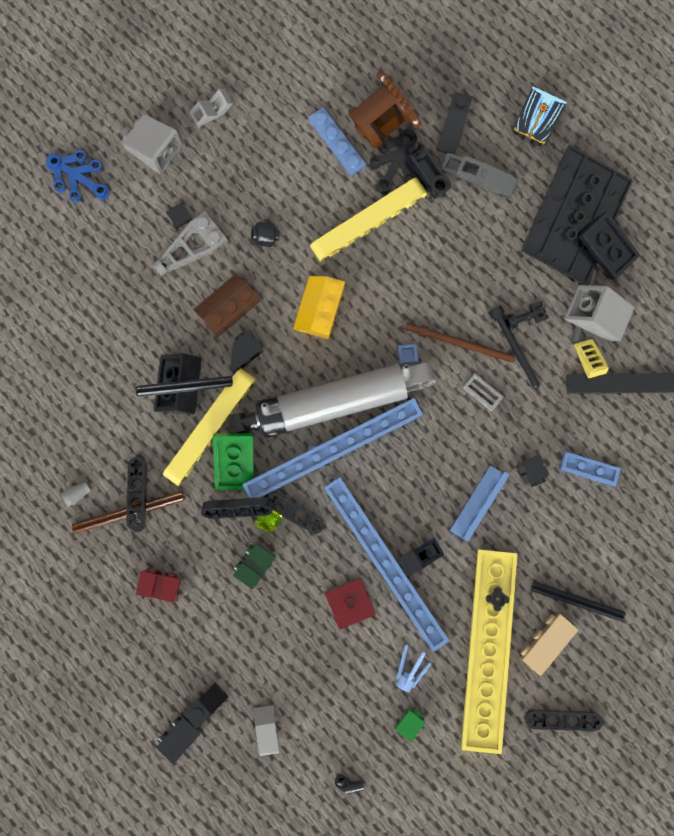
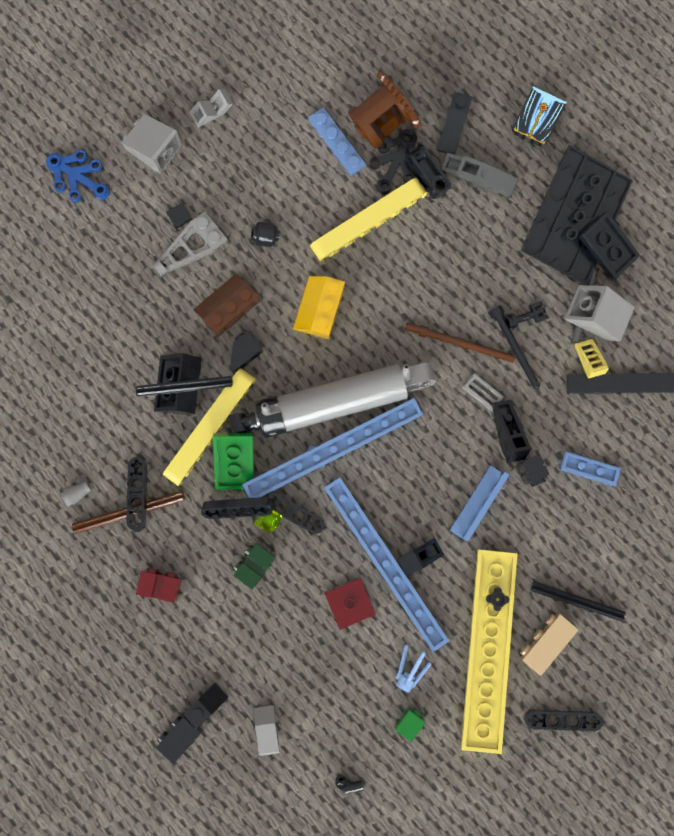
(407, 354): medium blue tile -> none
(510, 432): none -> black slope

